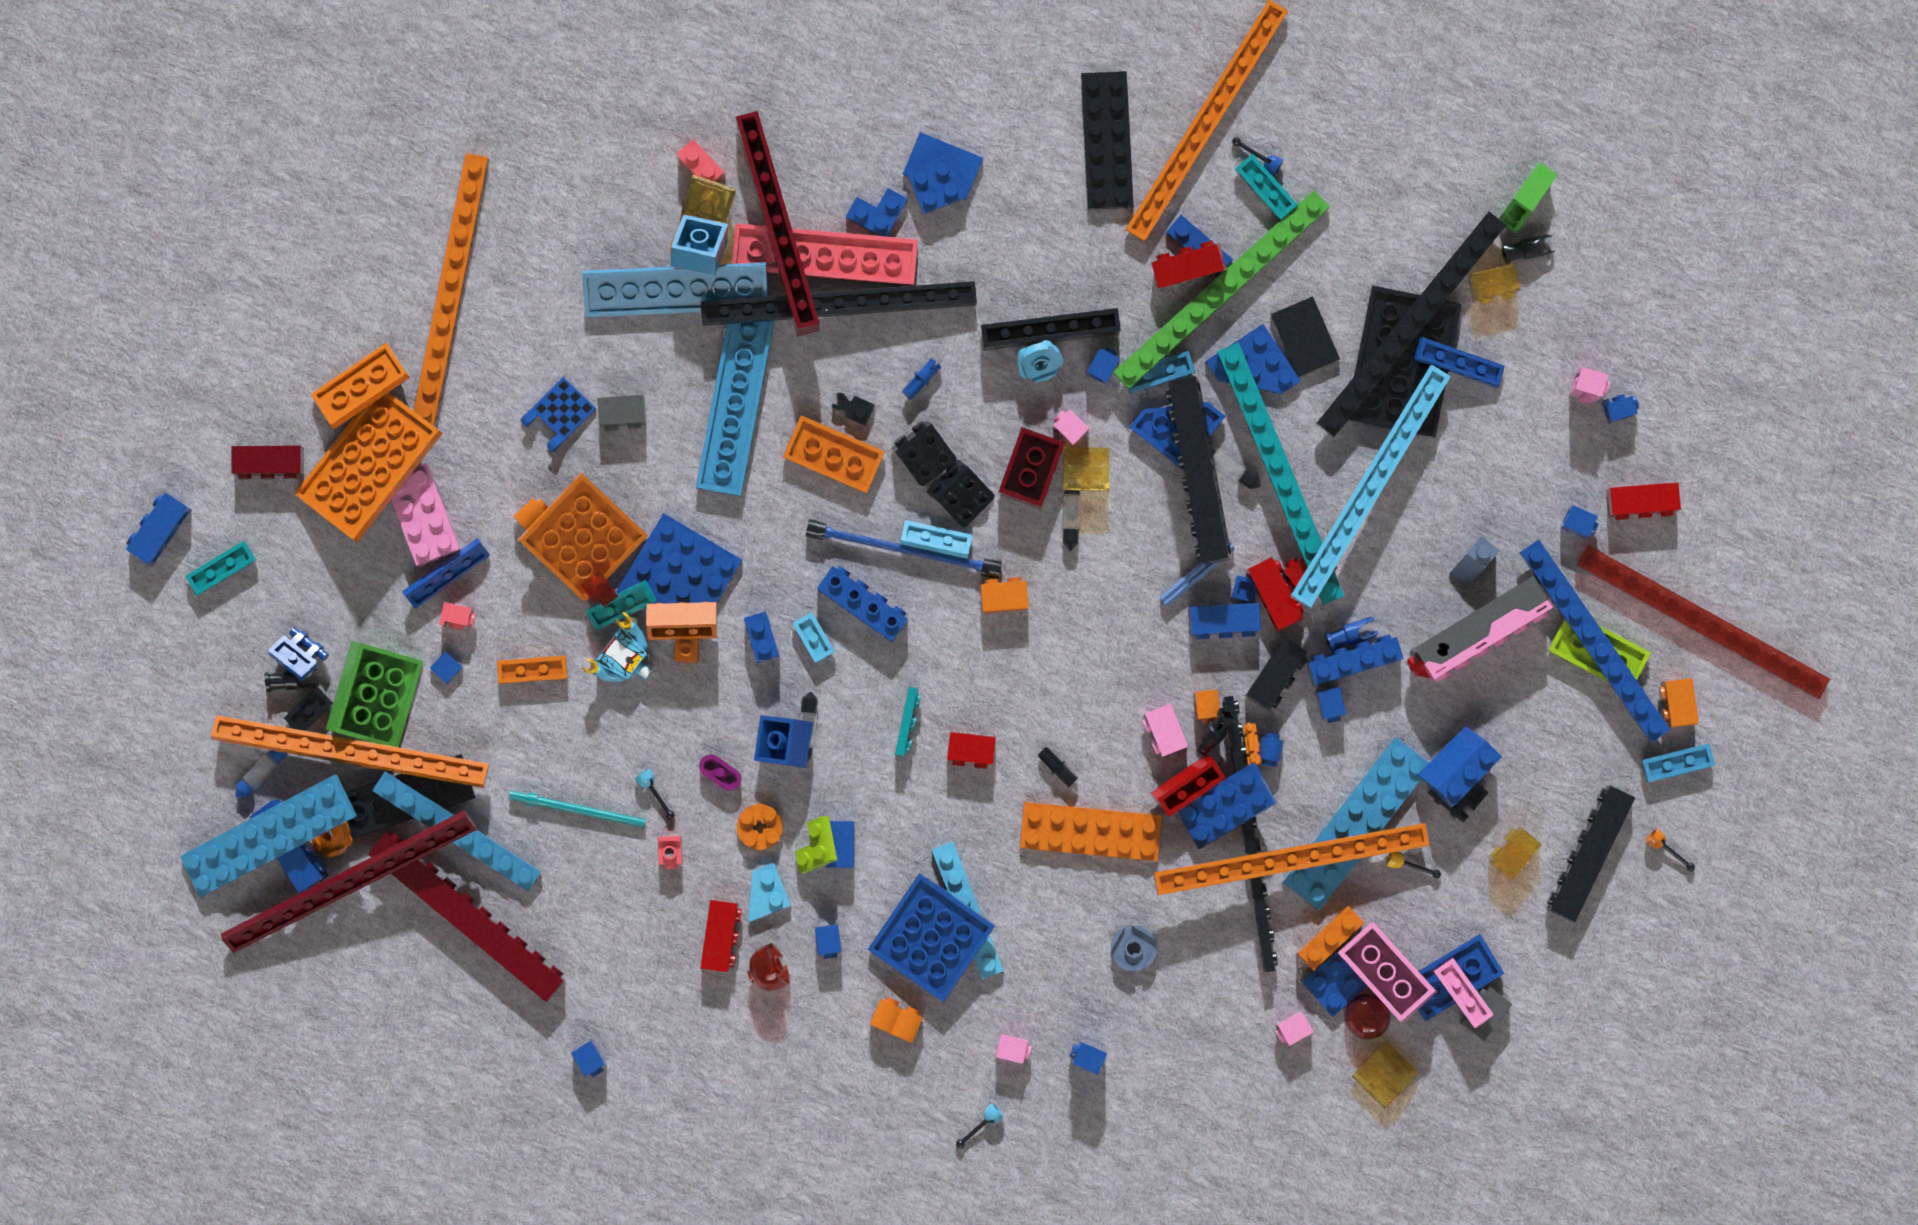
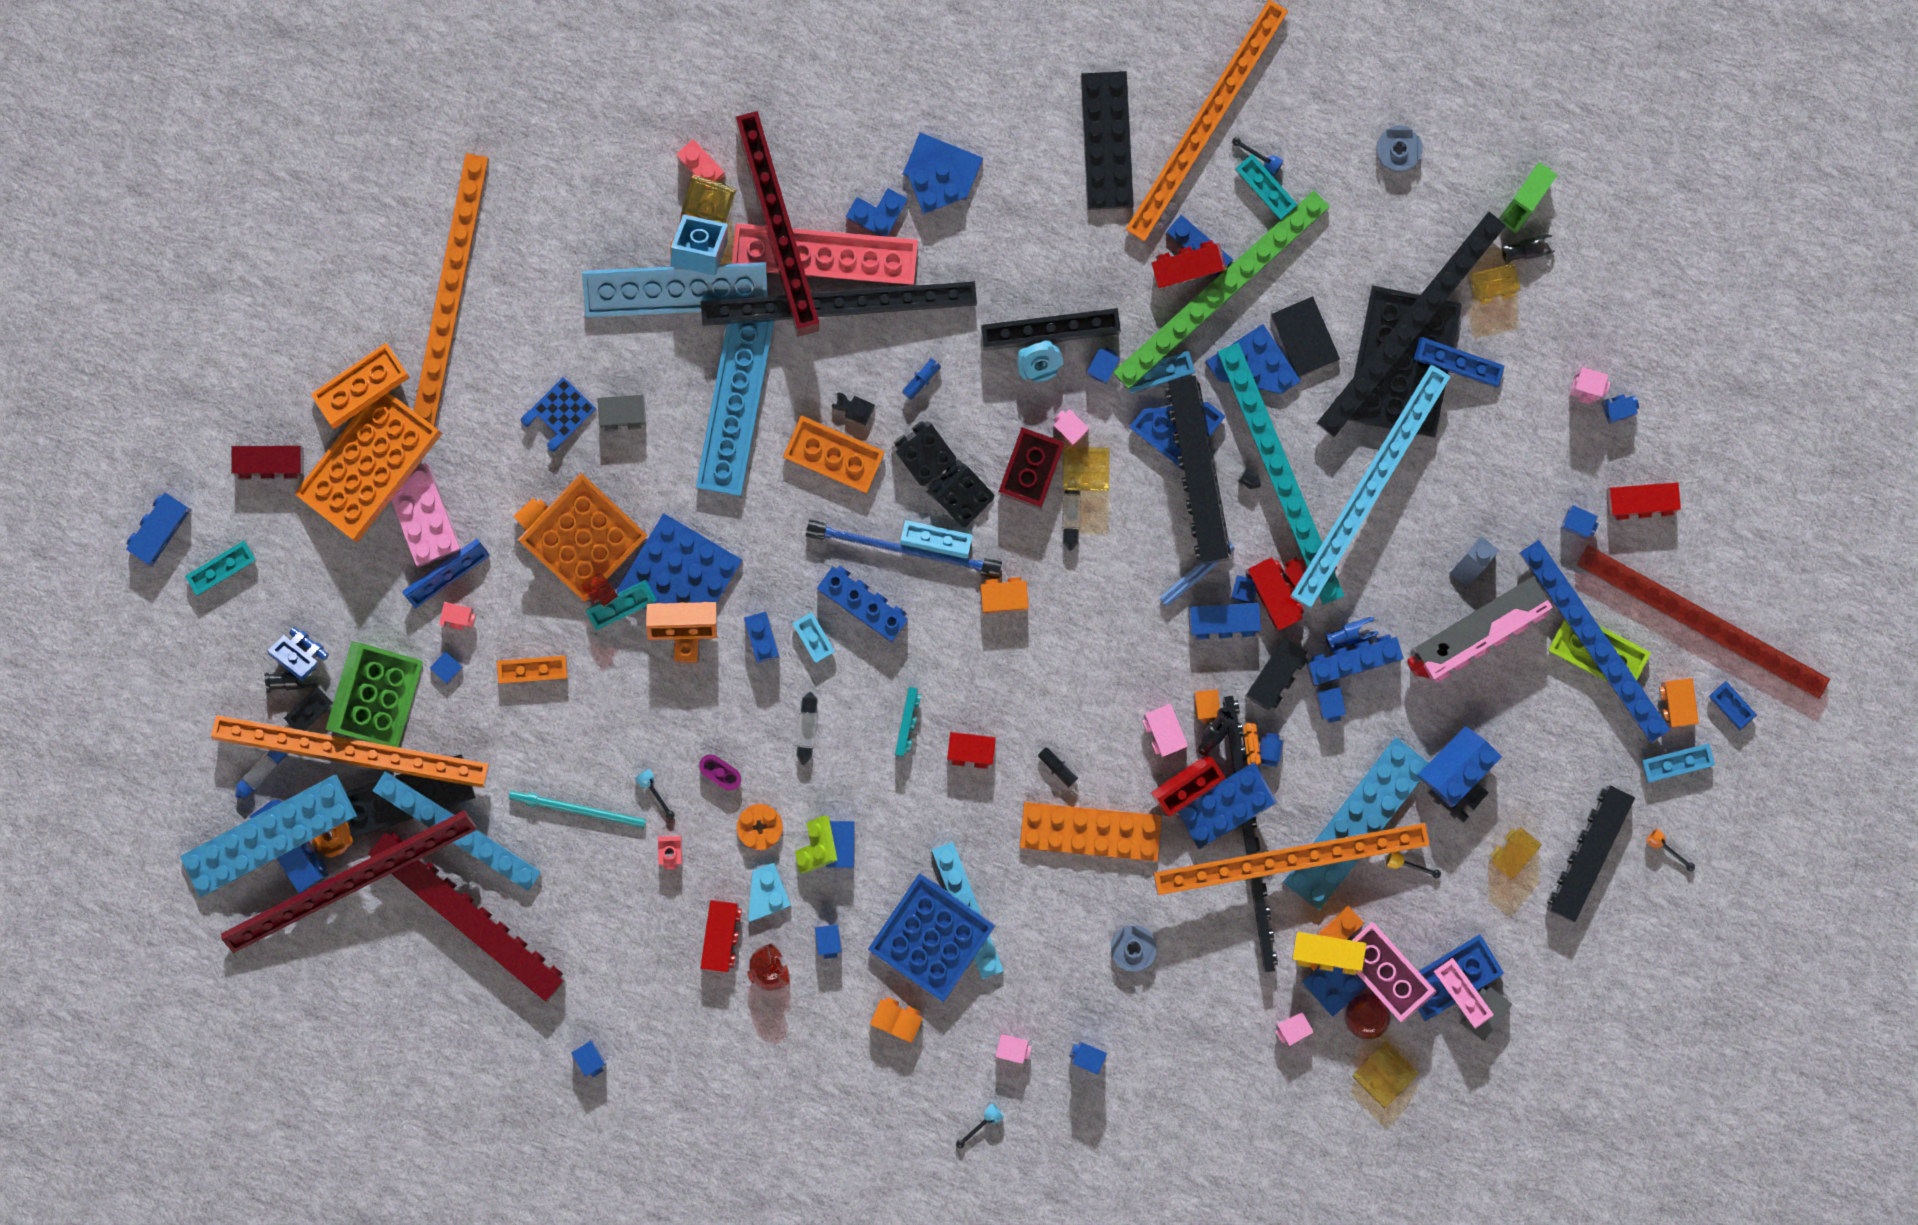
(622, 655): torso -> none
(783, 741): blue brick -> none
(1328, 953): none -> yellow brick
(1408, 139): none -> sand blue plate
(1732, 705): none -> blue plate

